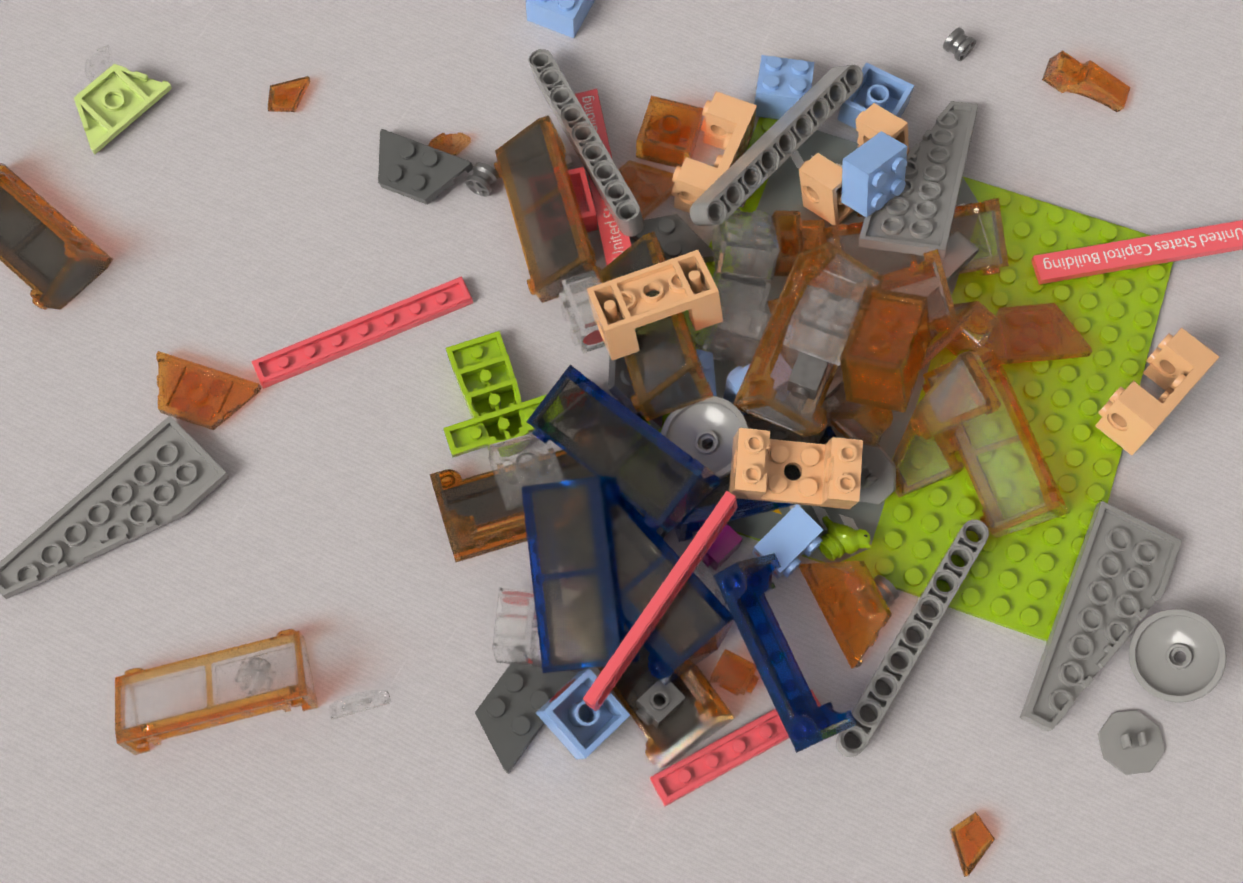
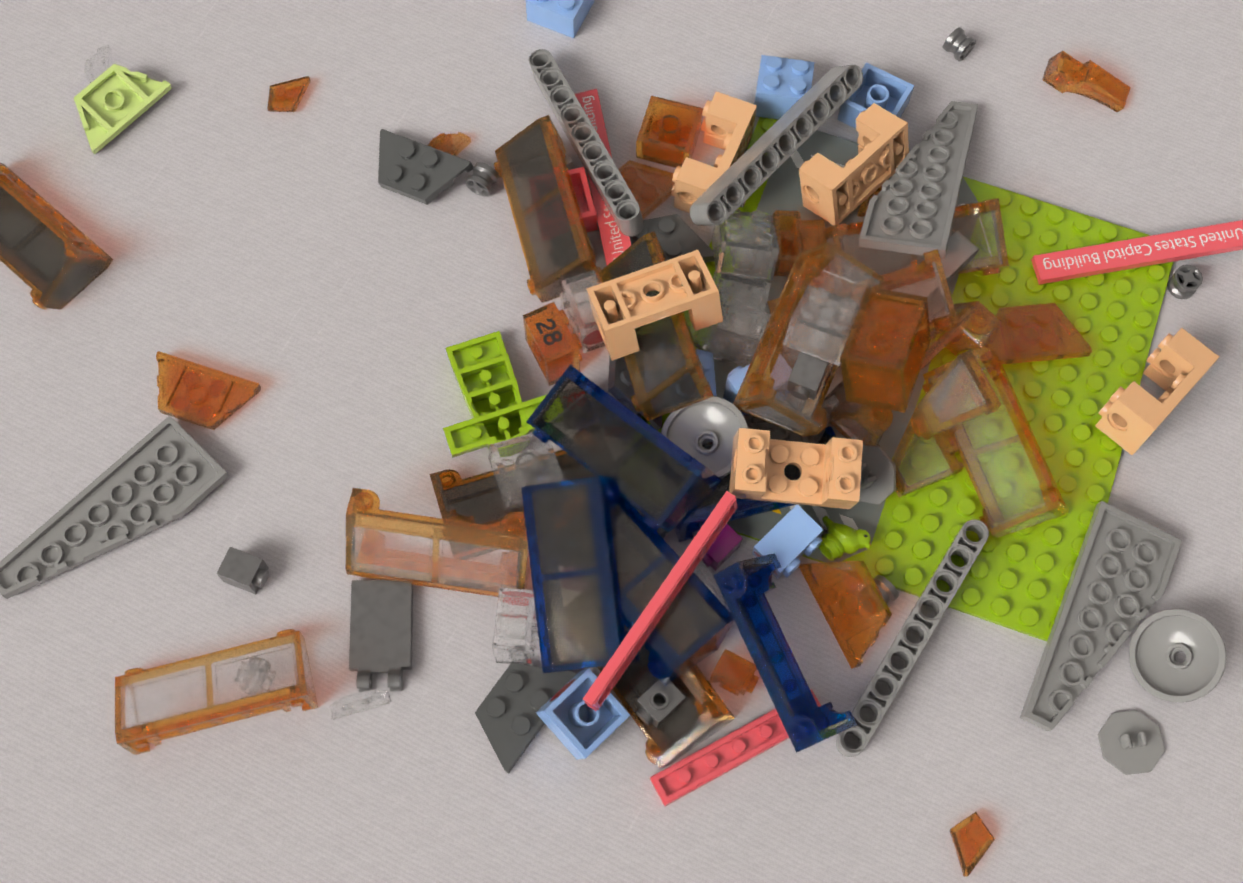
(243, 570): none -> flat silver brick
(362, 332): coral tile -> none
(380, 631): none -> flat silver tile
(435, 549): none -> windscreen
(551, 341): none -> clear orange brick
(874, 174): light blue brick -> none
(1191, 279): none -> flat silver wheel

